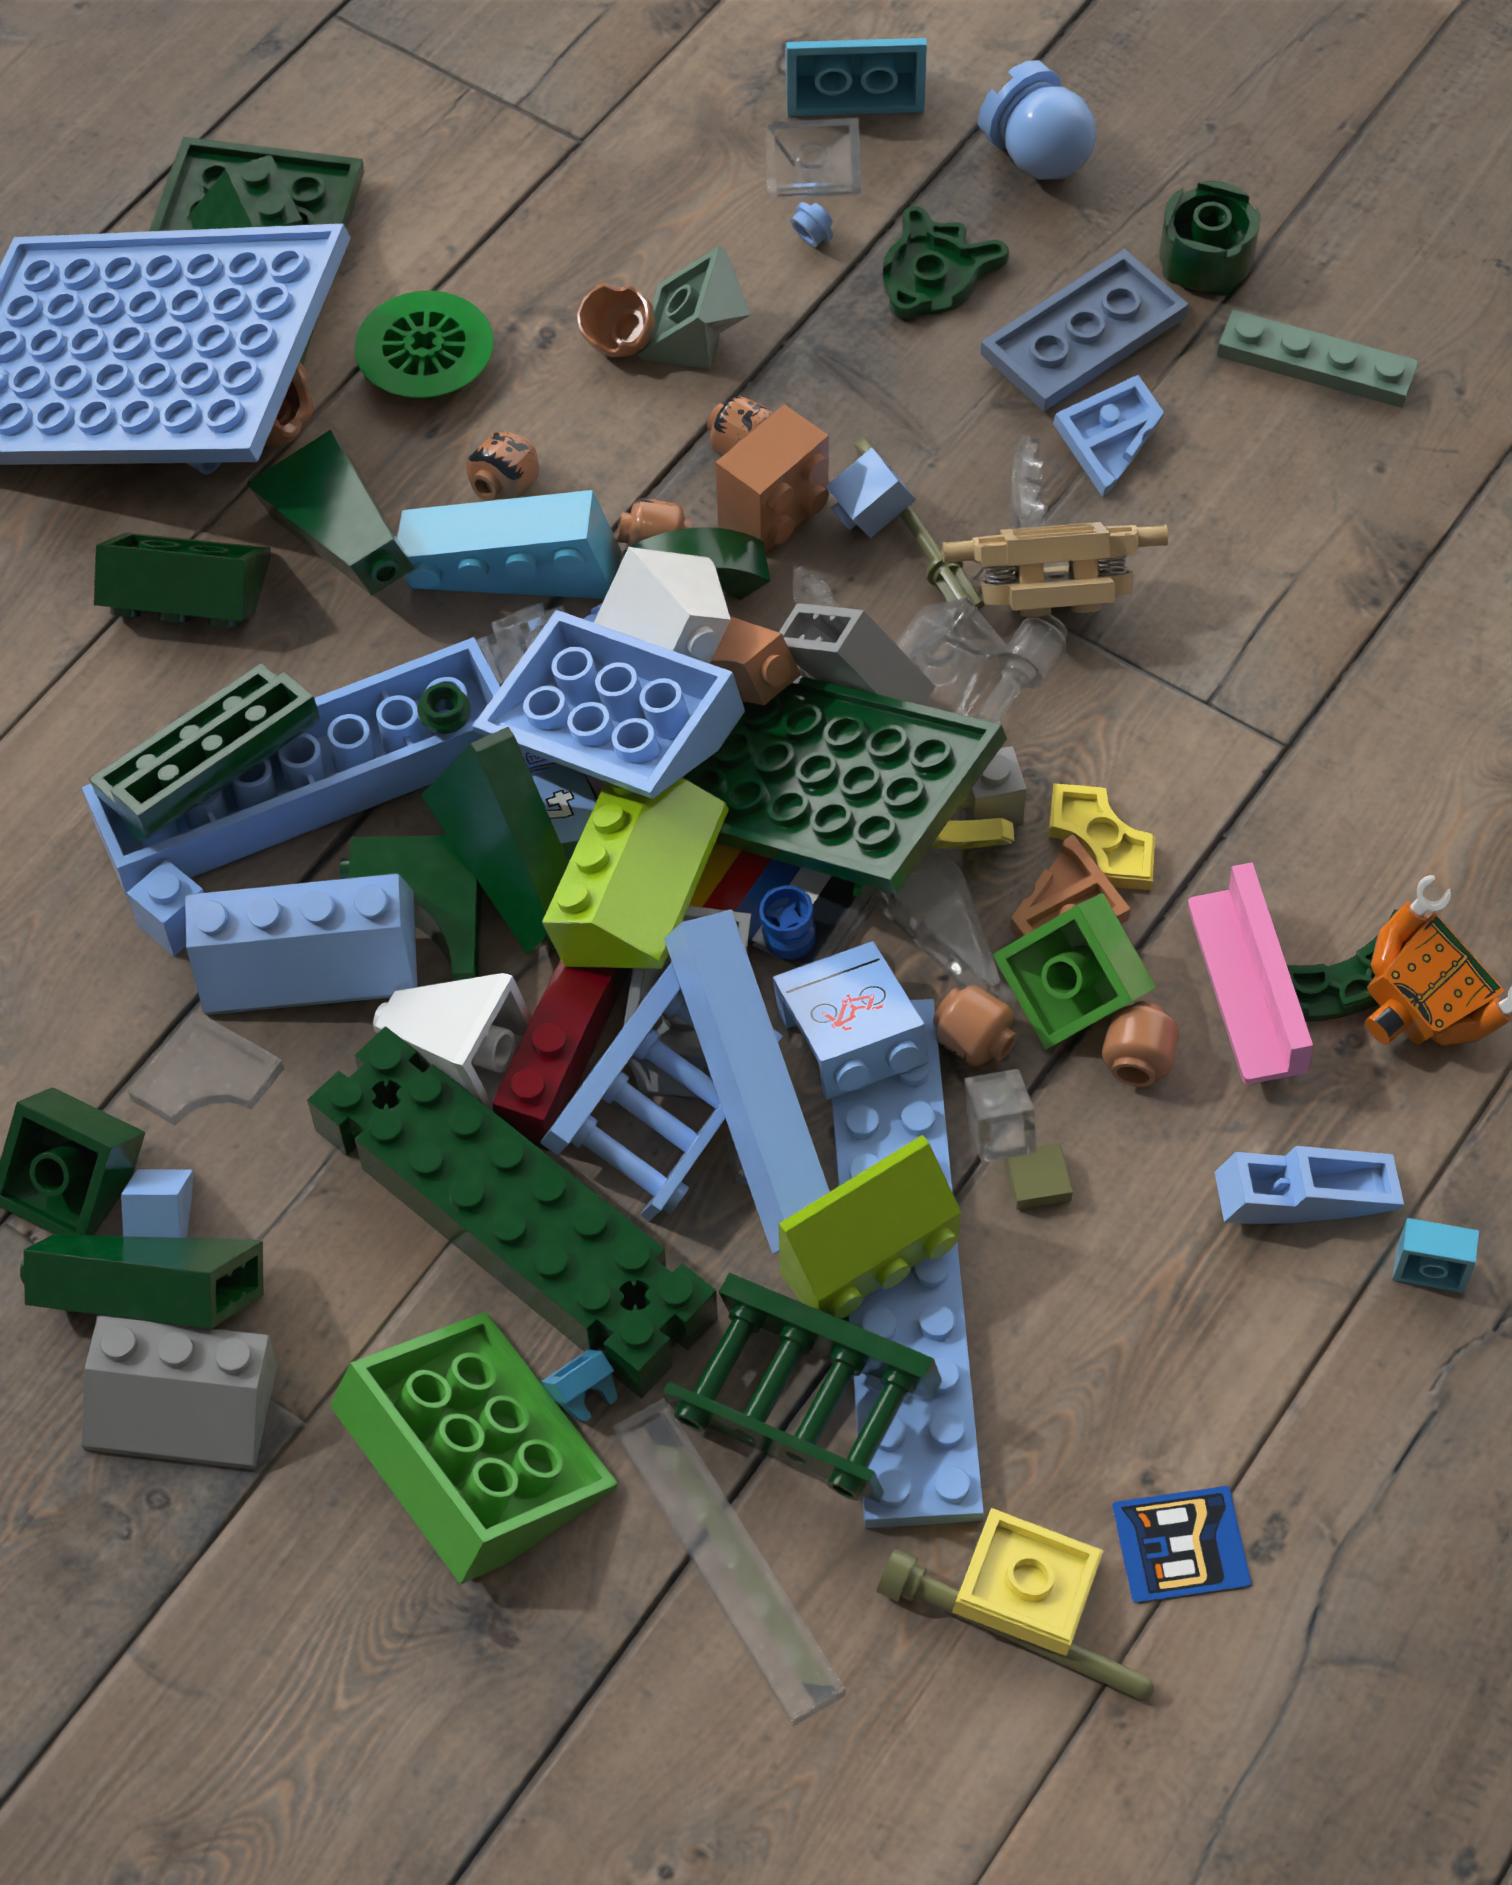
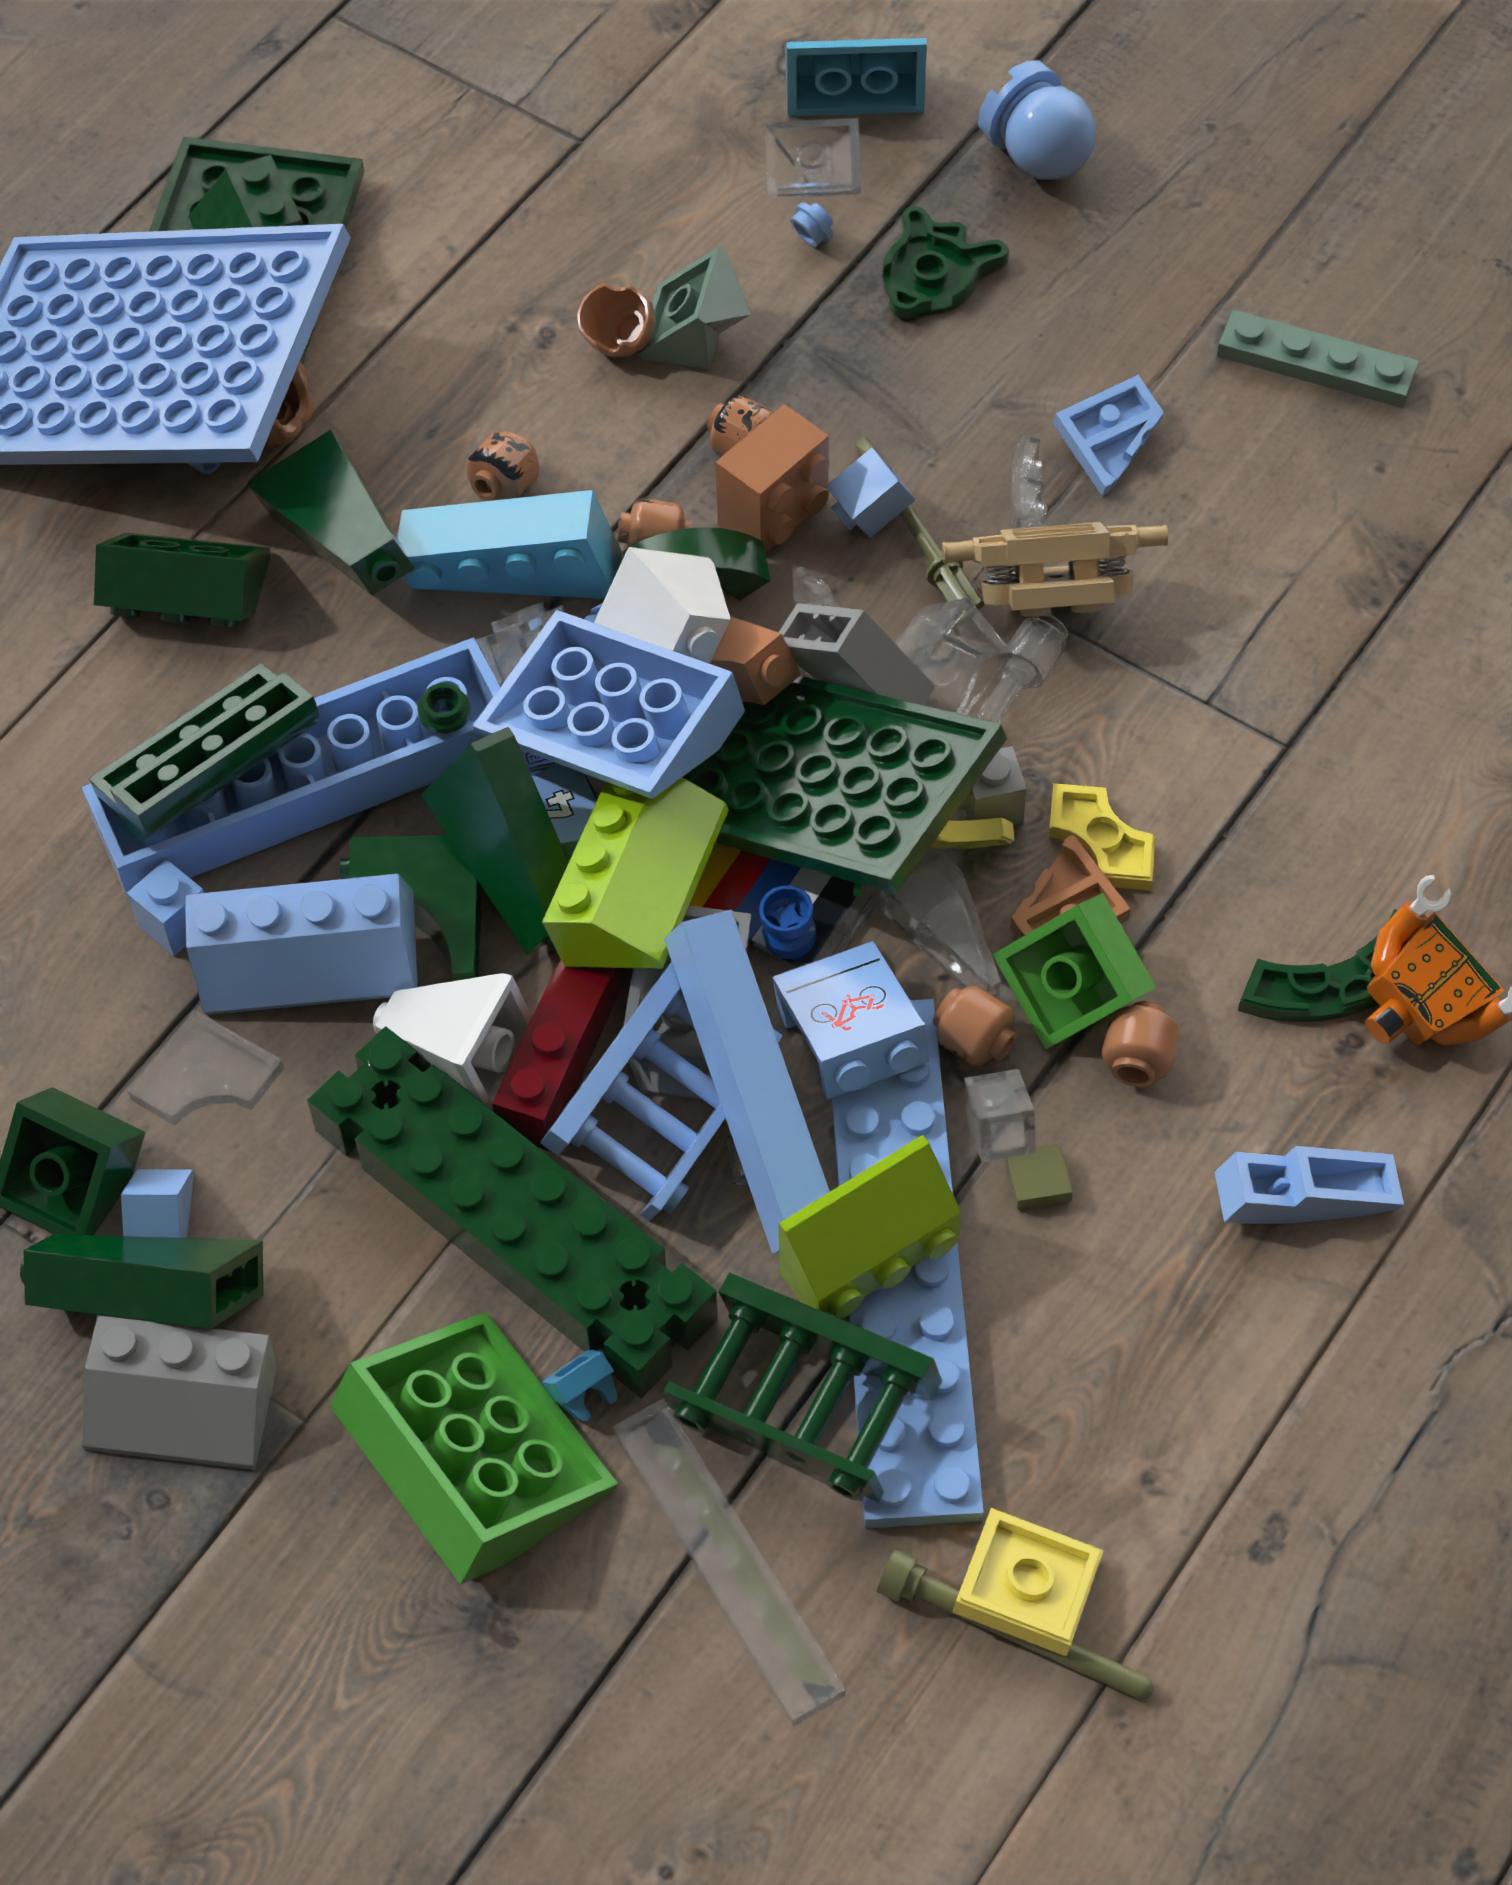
(459, 342): green piece -> none
(1084, 329): sand blue plate -> none
(1181, 1544): sticker -> none
(1209, 237): dark green brick -> none
(1251, 980): bright pink panel -> none
(1435, 1255): medium azure piece -> none

